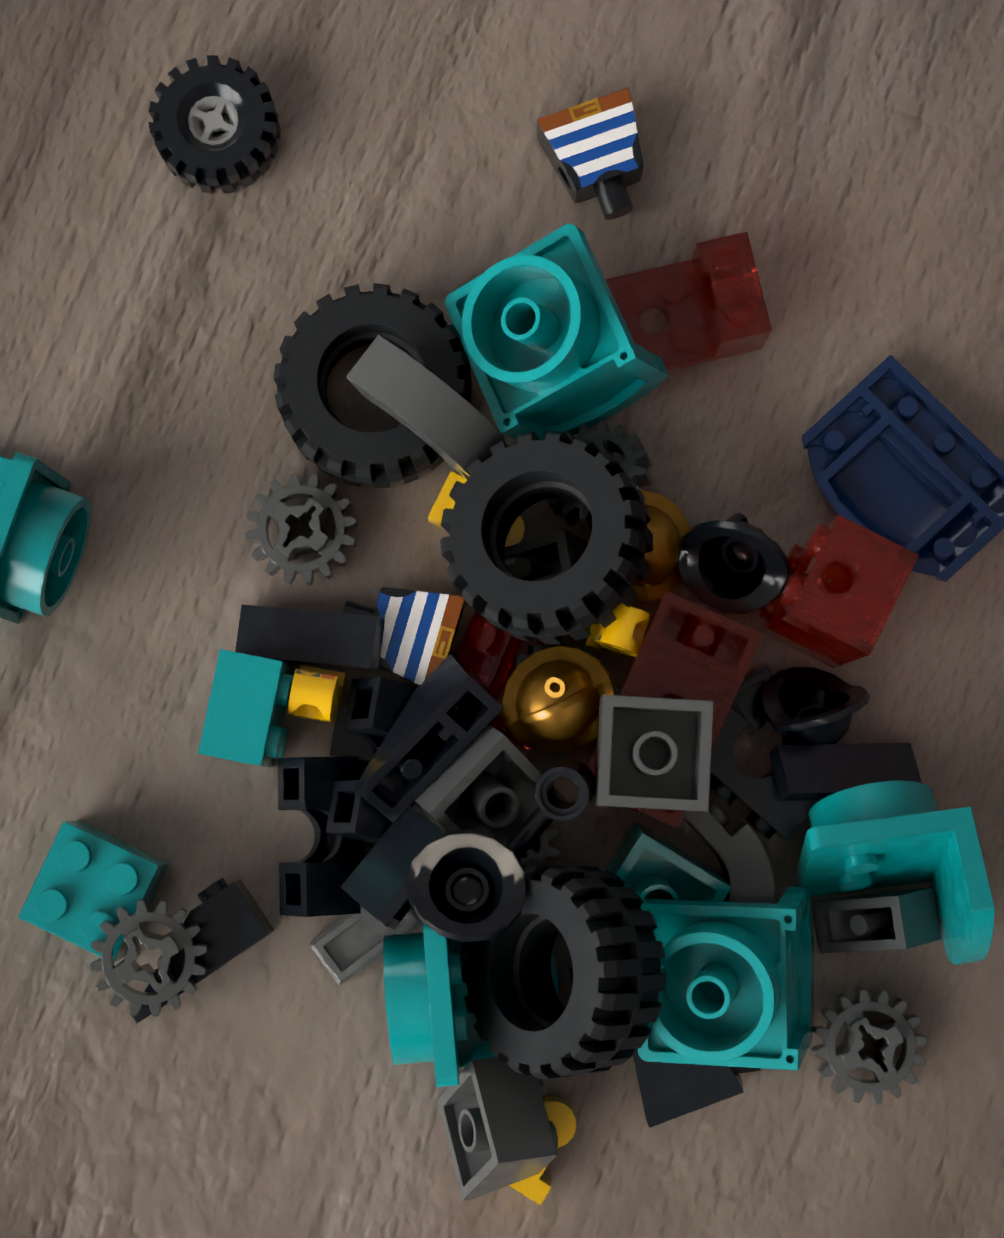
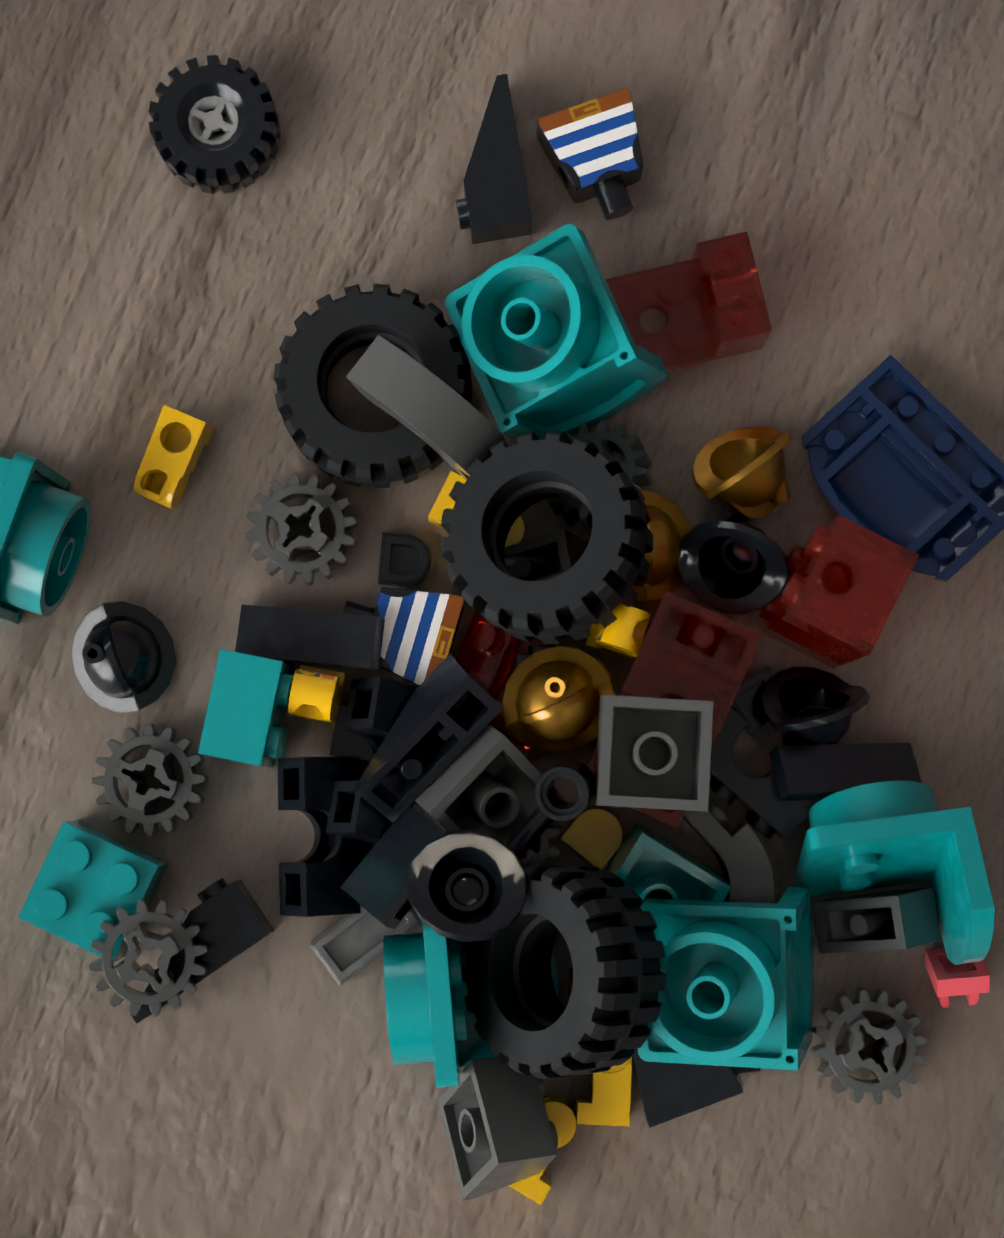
(123, 656): none -> black helmet
(139, 801): none -> dark grey gear
(171, 457): none -> yellow leg
(403, 560): none -> black tile
(495, 180): none -> black slope
(594, 836): none -> yellow tile
(608, 1098): none -> yellow leg
(745, 469): none -> pearl gold helmet
(956, 980): none -> coral tile

